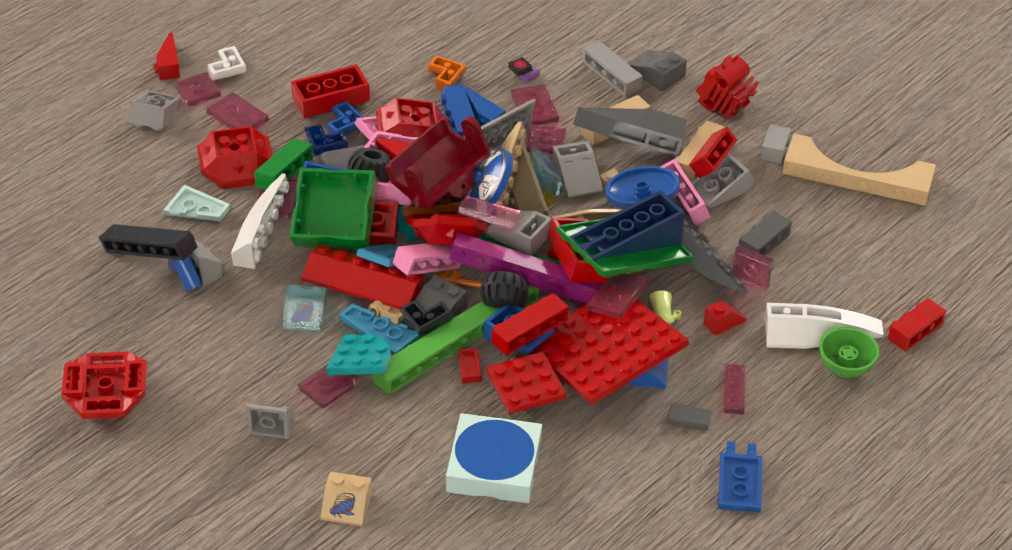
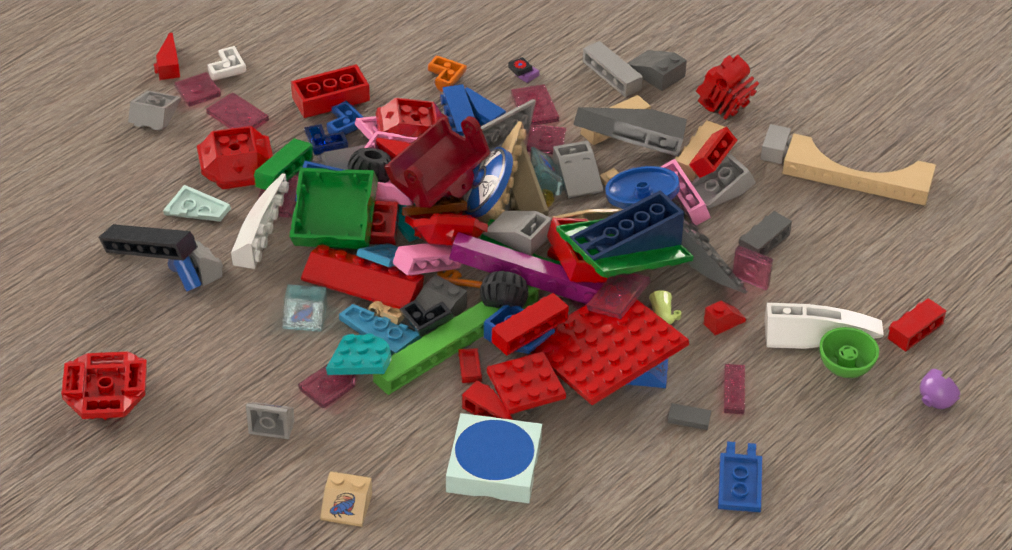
(483, 401): none -> red slope
(489, 212): clear pink tile -> none
(938, 391): none -> medium lavender cylinder

